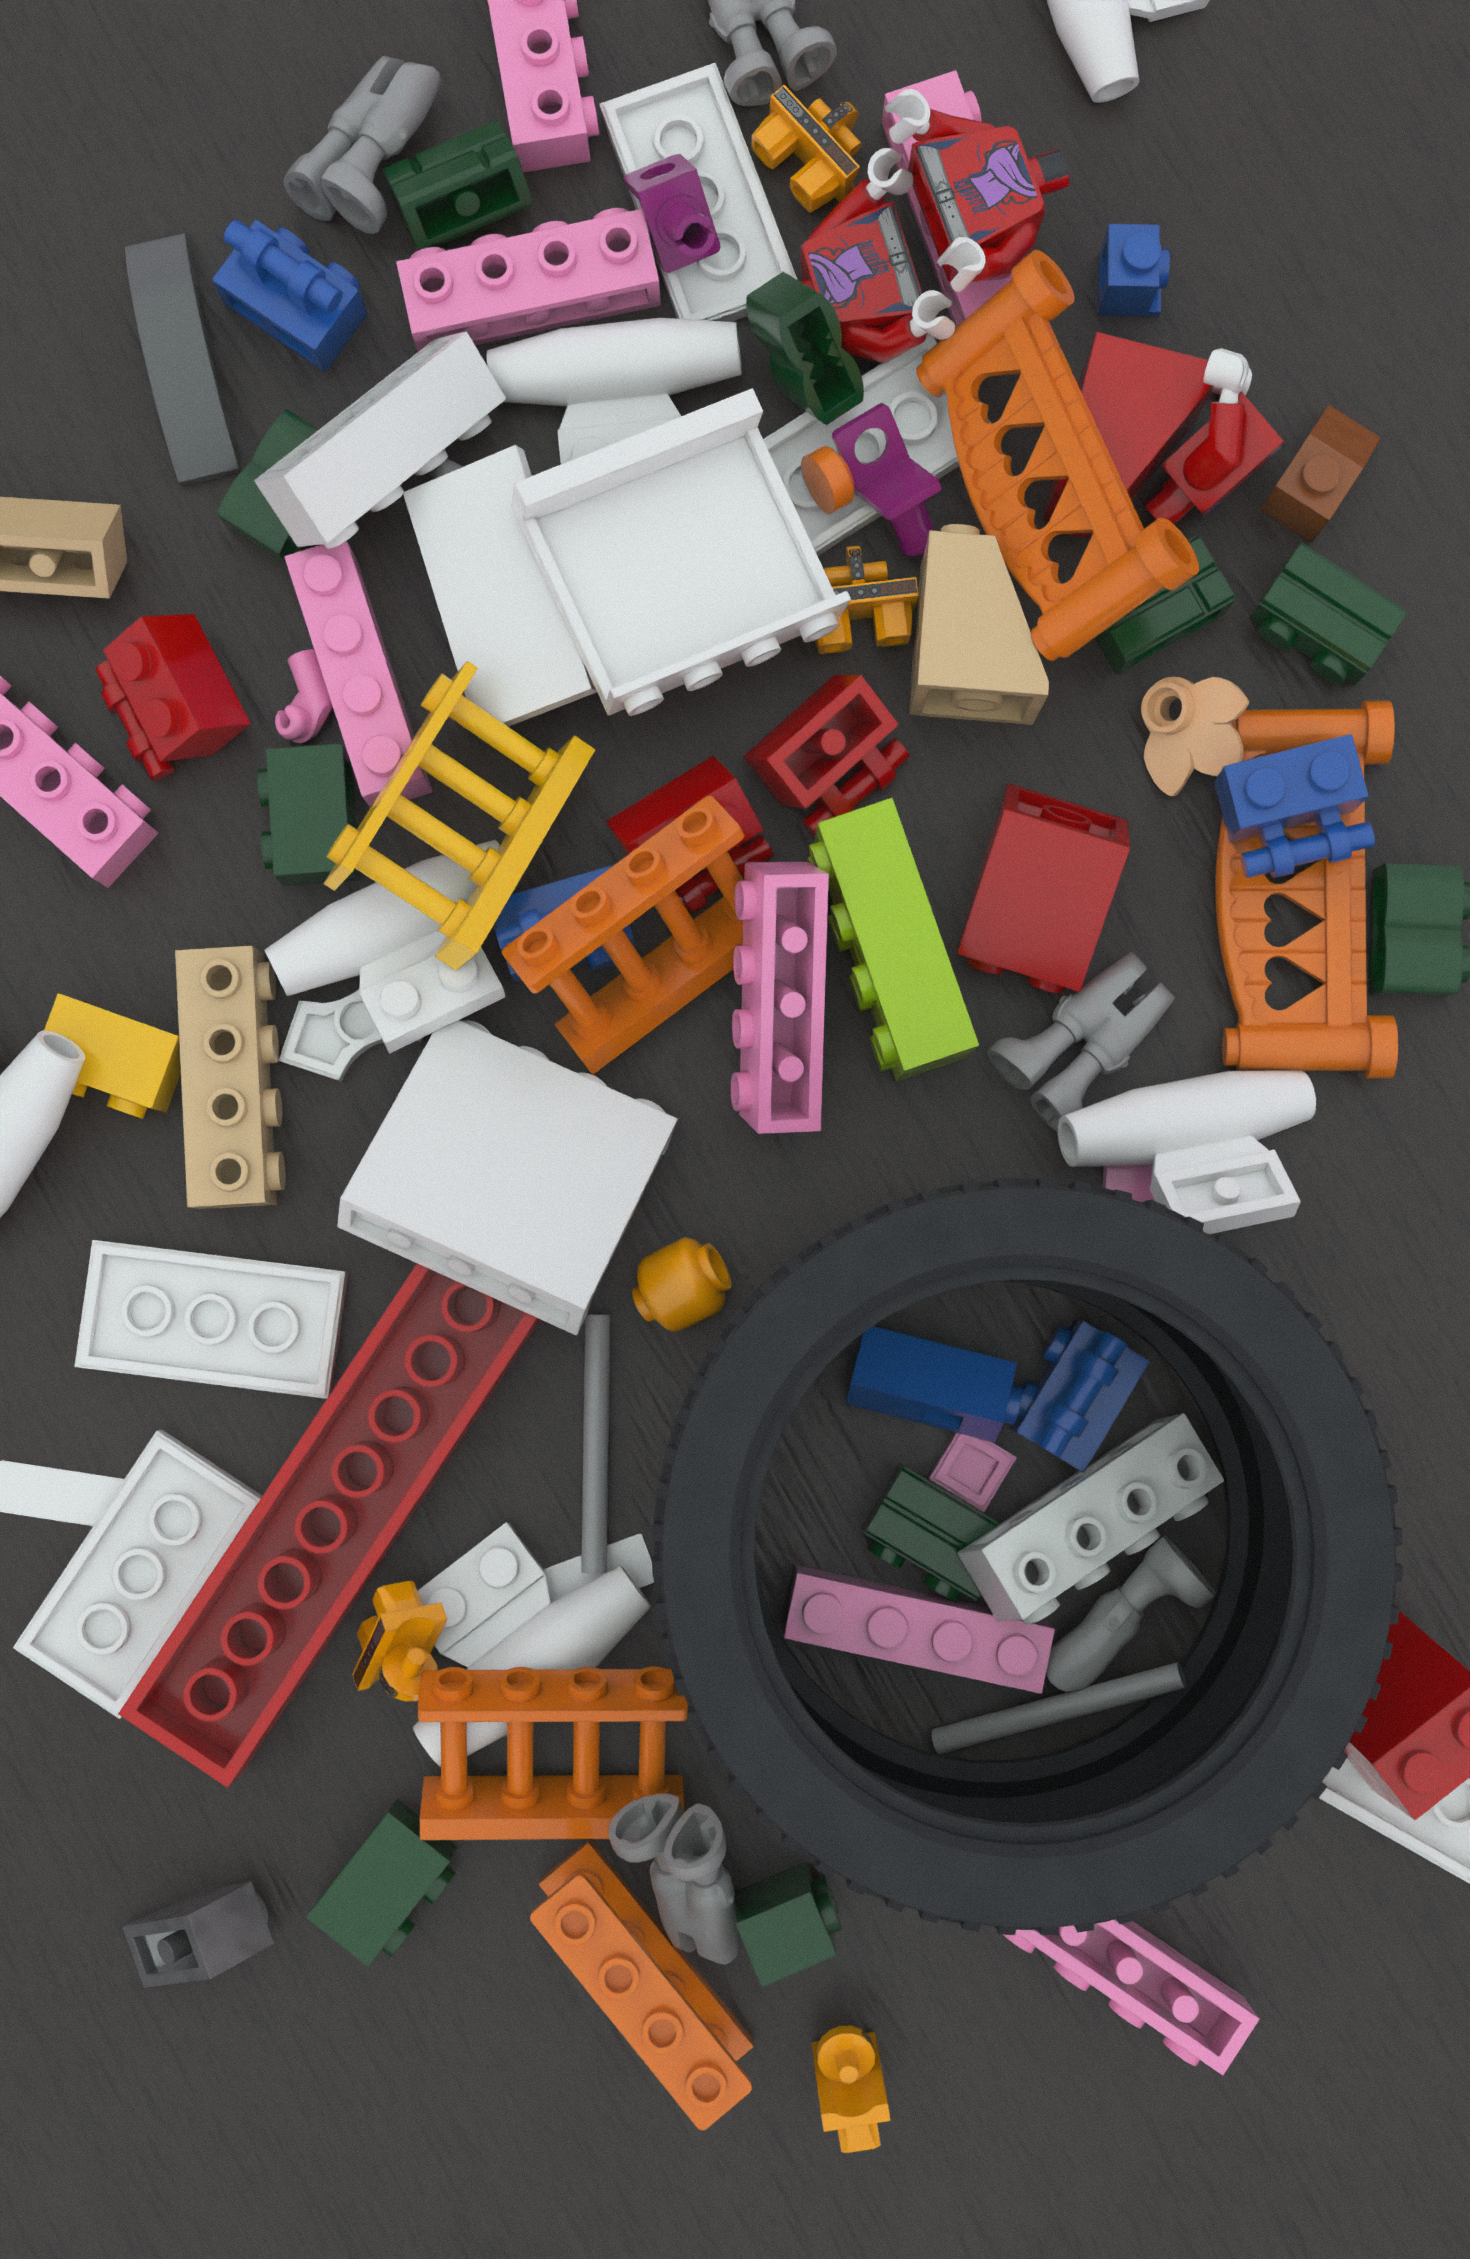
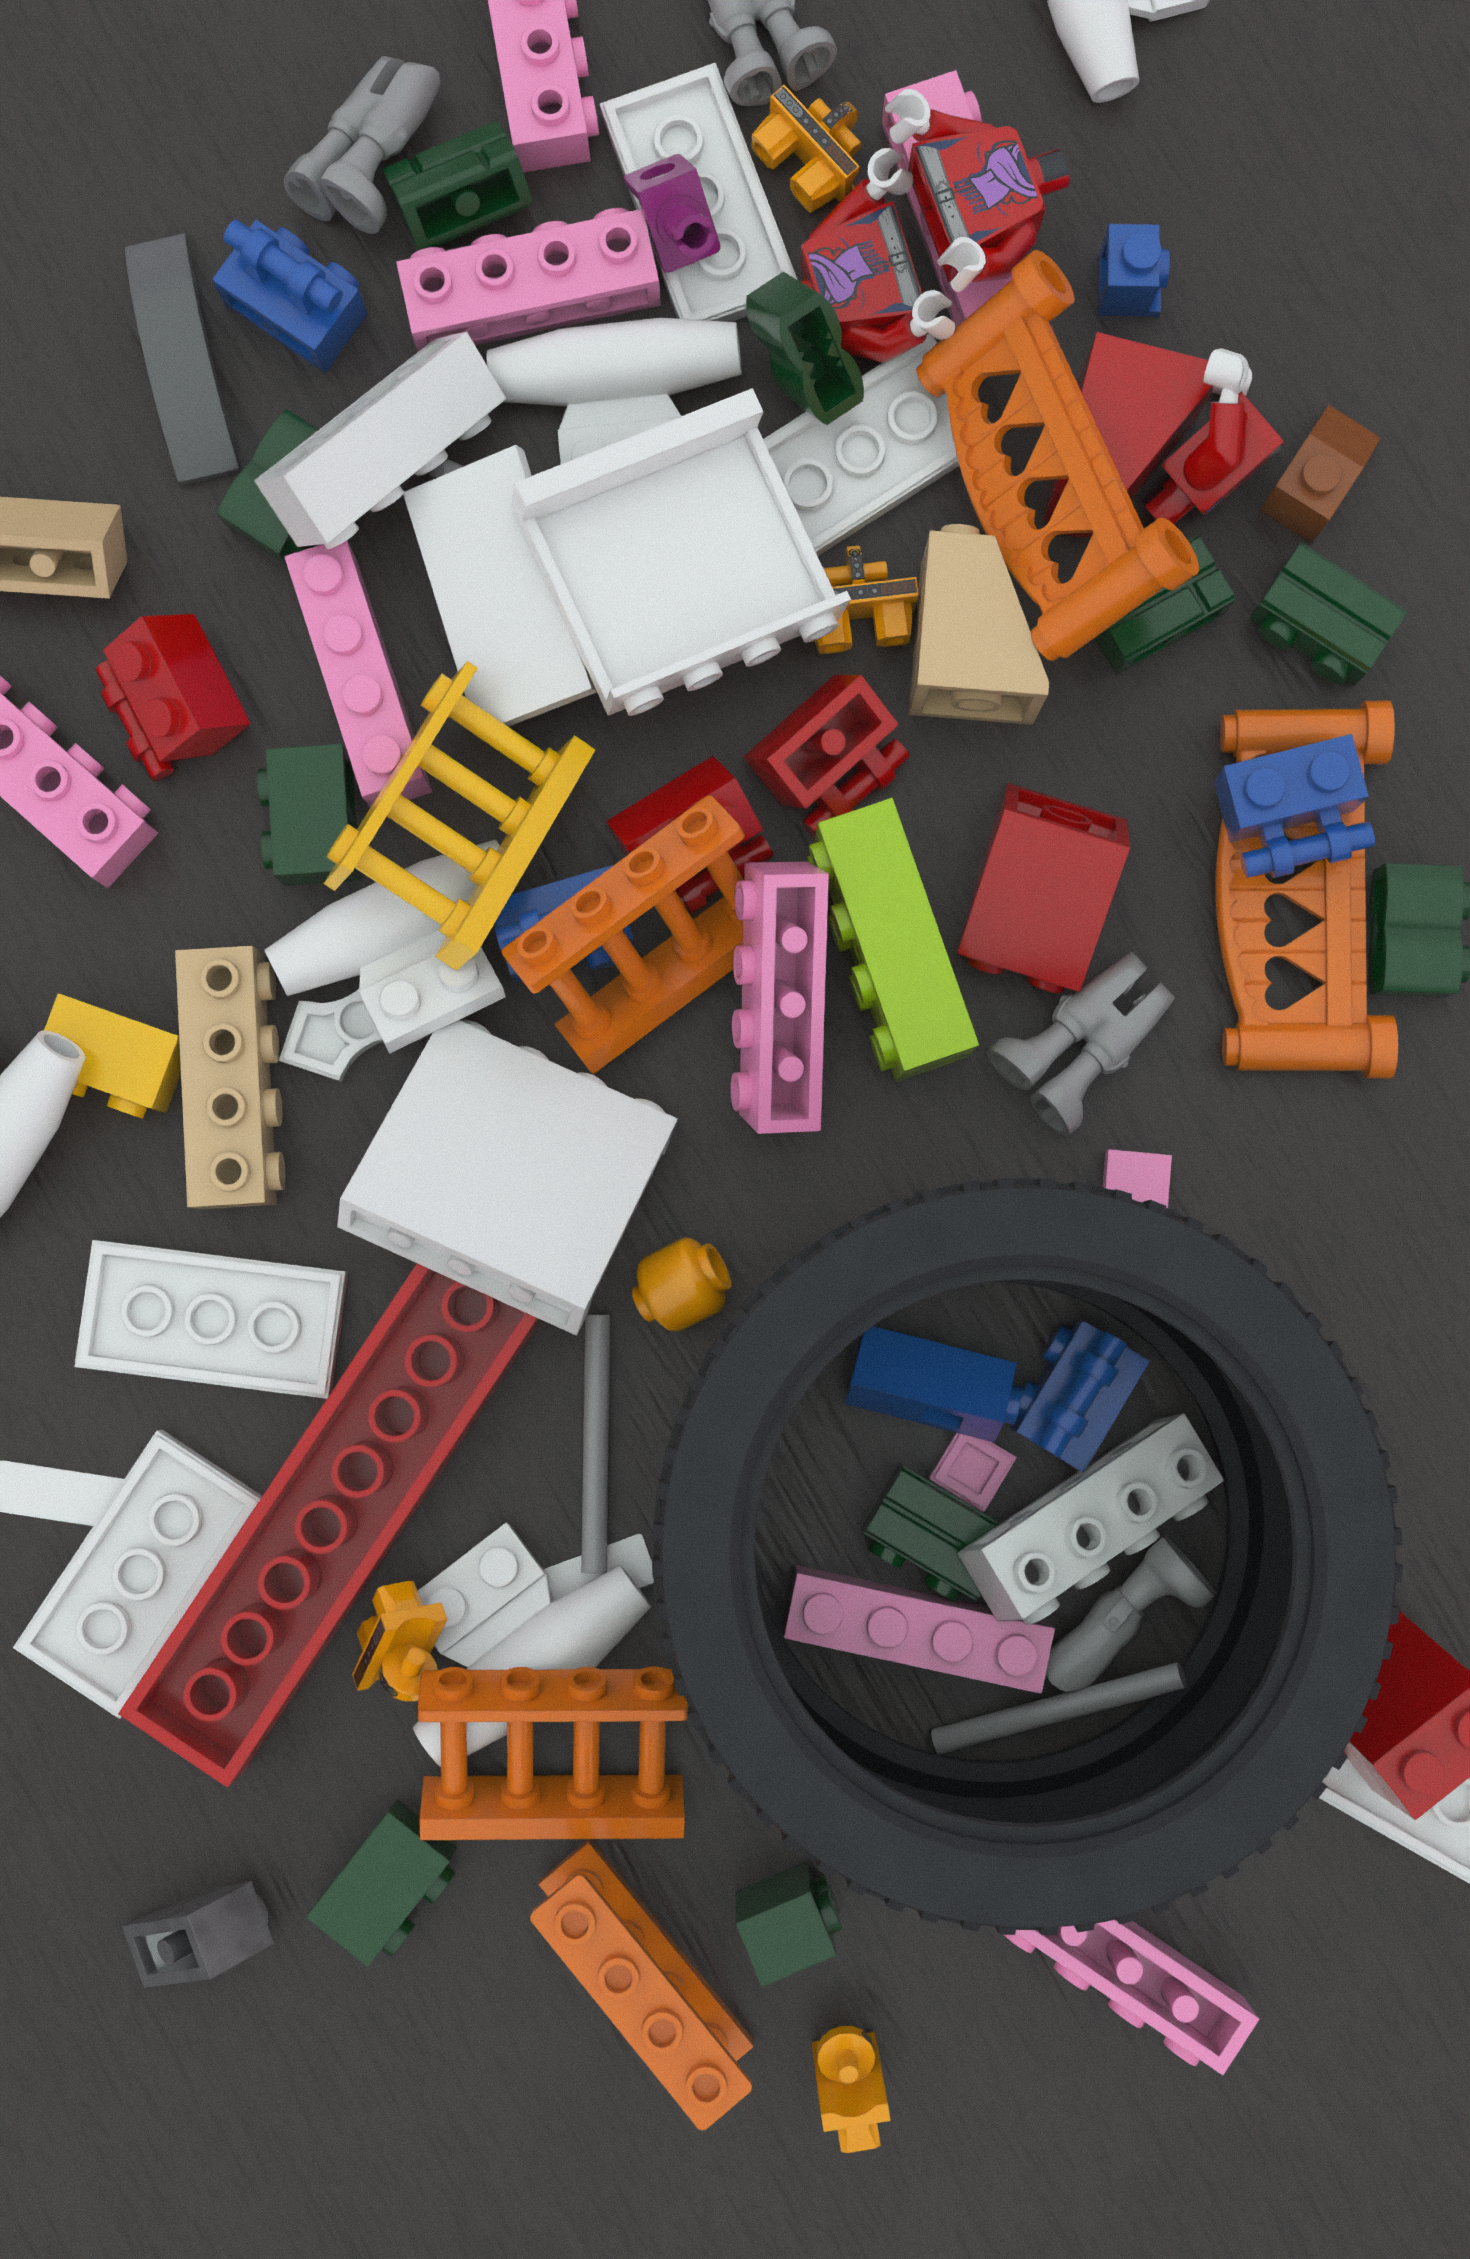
(312, 703): bright pink arm -> none
(687, 1871): light grey piece -> none
(828, 479): orange piece -> none
(893, 482): magenta bracket -> none
(1199, 737): light nougat plate -> none
(1200, 1142): white plate -> none

